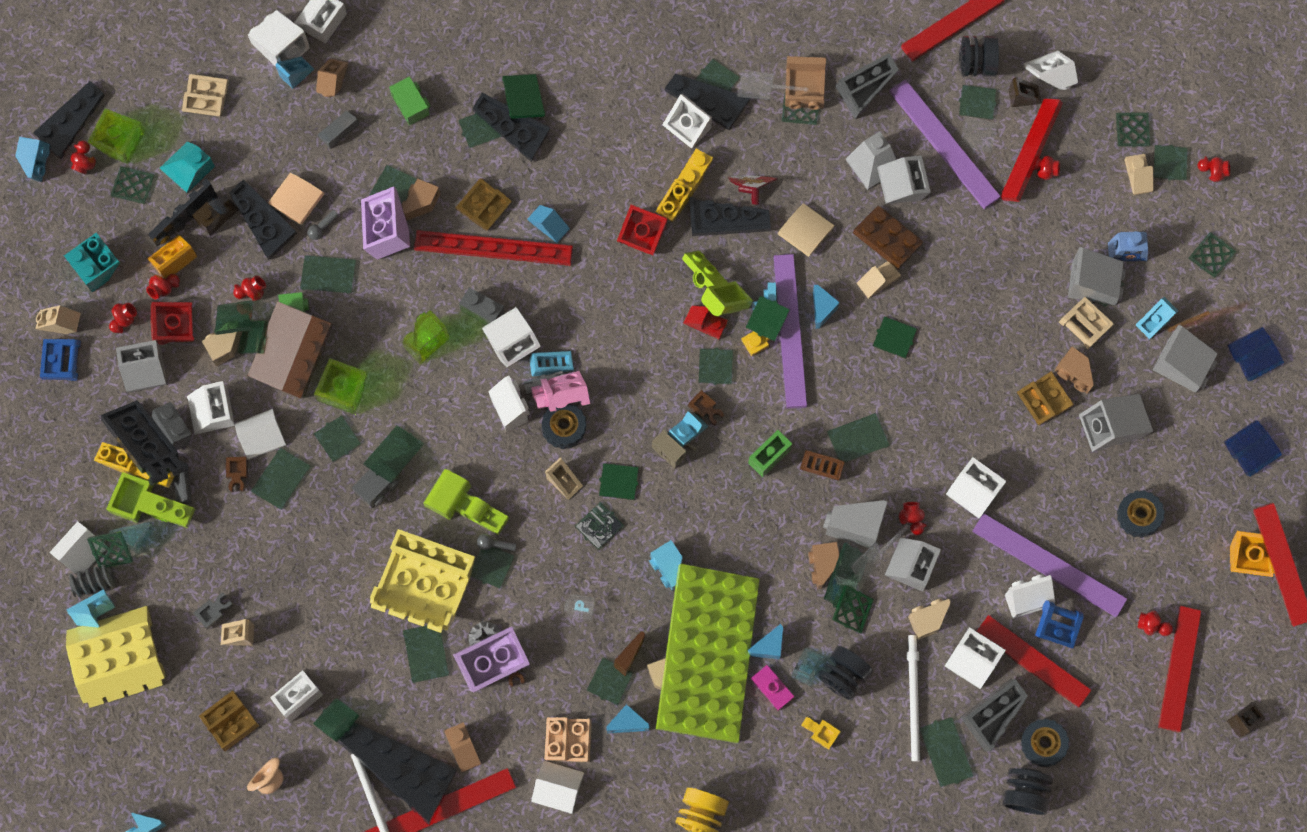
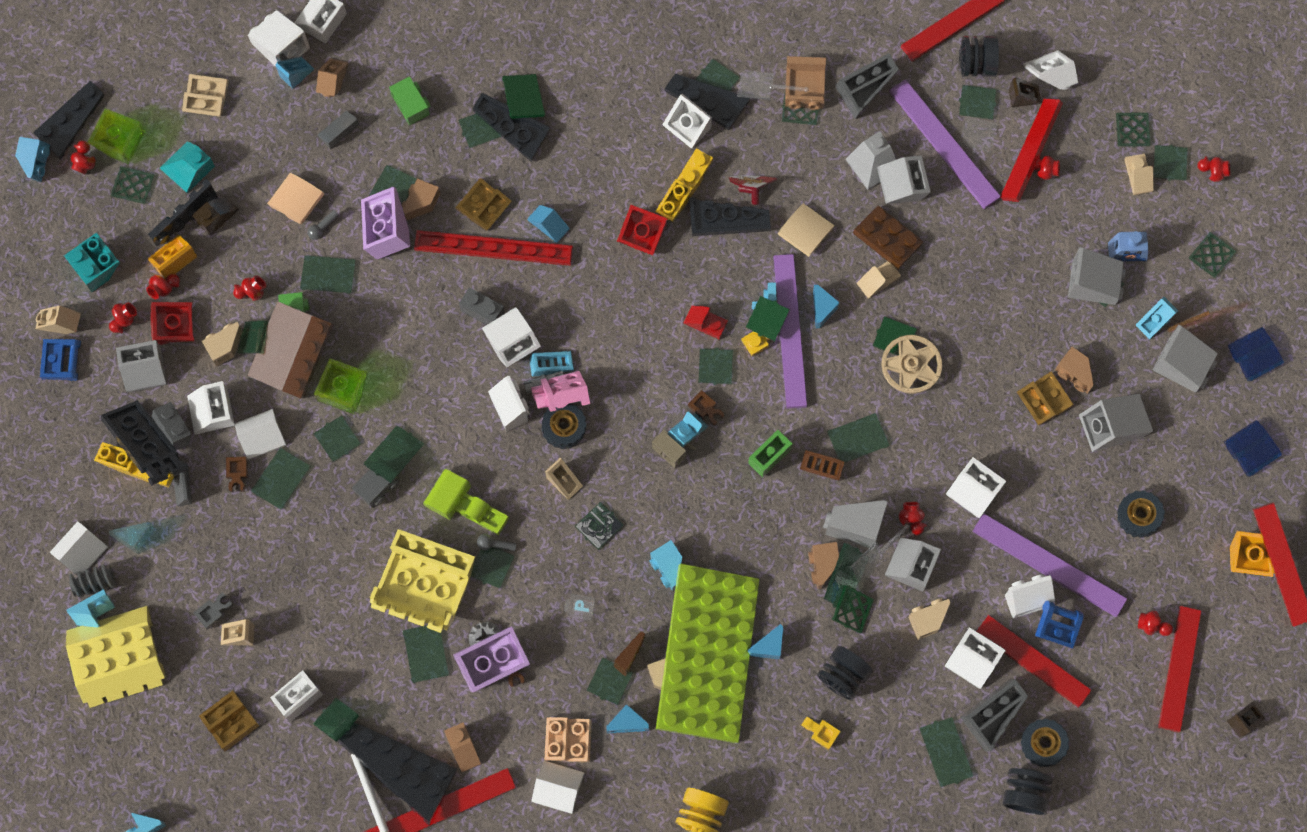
(124, 546): clear green window -> none
(134, 497): lime plate -> none
(234, 317): clear green piece -> none
(265, 223): black wing -> none
(268, 778): light nougat hat -> none
(427, 337): clear neon green slope -> none
(618, 481): dark green piece -> none
(719, 295): lime plate -> none
(772, 687): dark pink plate -> none
(807, 667): clear light blue slope -> none
(911, 364): none -> tan wheel
(913, 657): white bar -> none
(1091, 318): tan plate -> none

